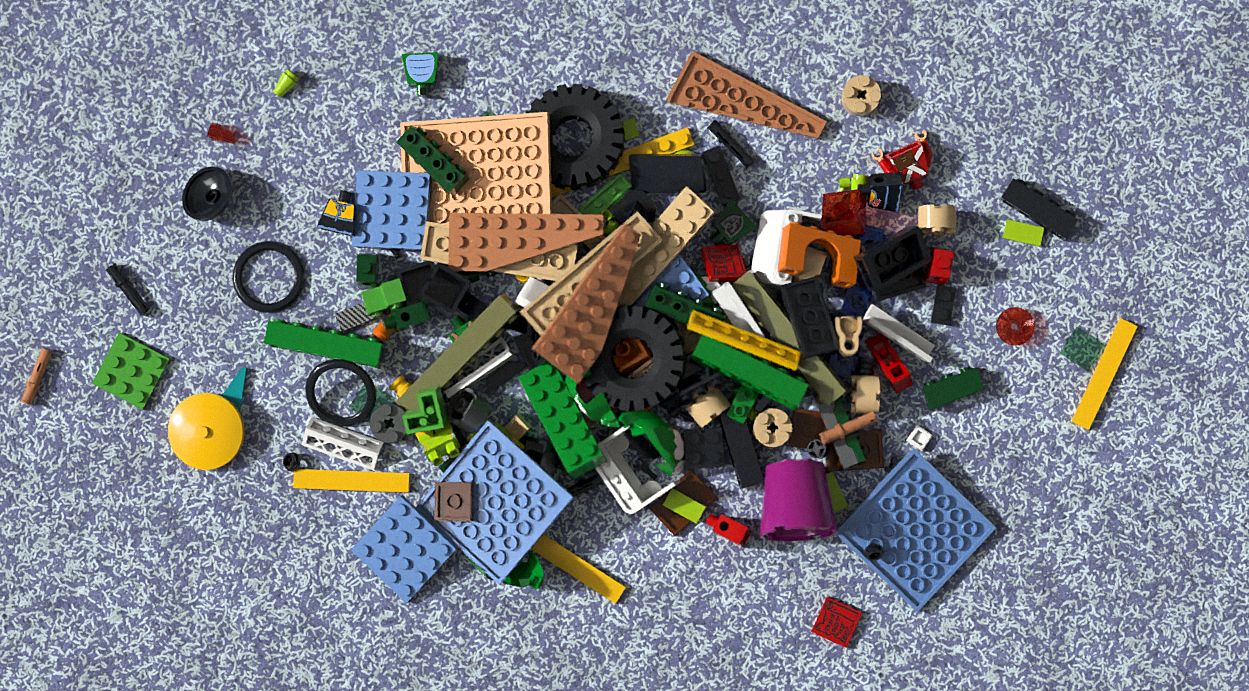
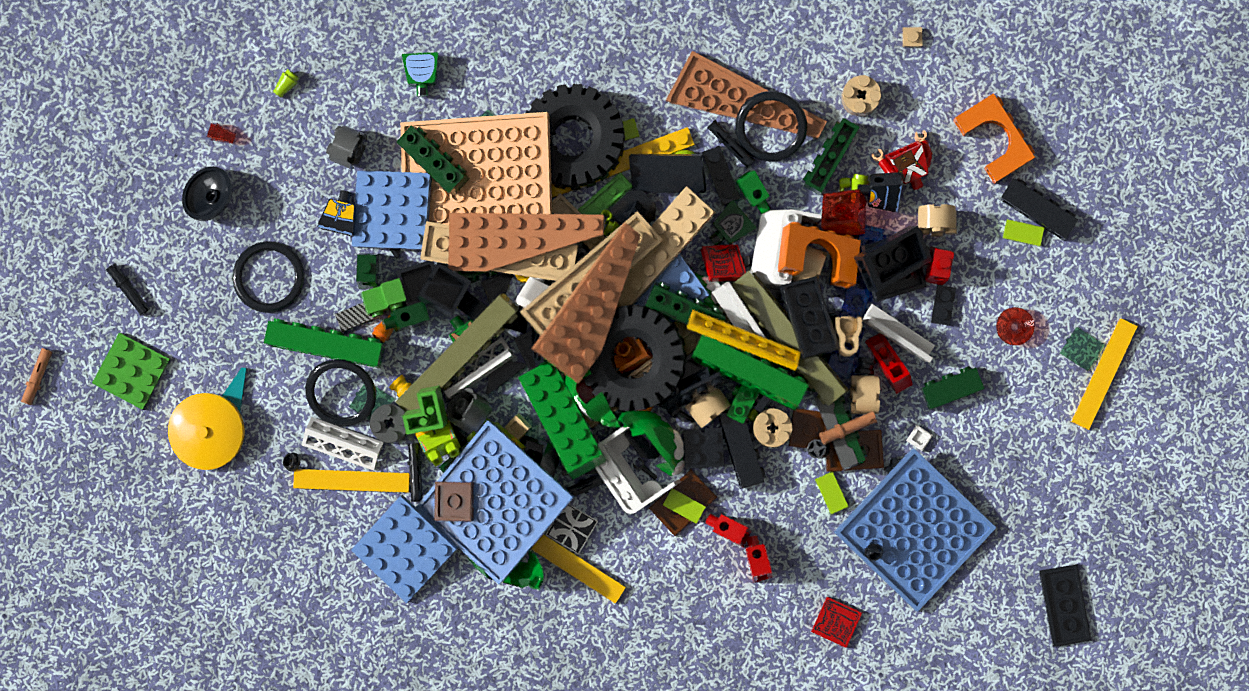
(346, 146): none -> dark grey brick
(415, 472): none -> black pin
(497, 285): none -> black tile
(572, 528): none -> tile
(748, 184): none -> green torso
(759, 567): none -> red torso
(768, 96): none -> black wedge
(797, 502): magenta cone -> none
(834, 151): none -> dark green brick
(912, 36): none -> tan plate
(991, 111): none -> orange arch
(1065, 605): none -> black tile

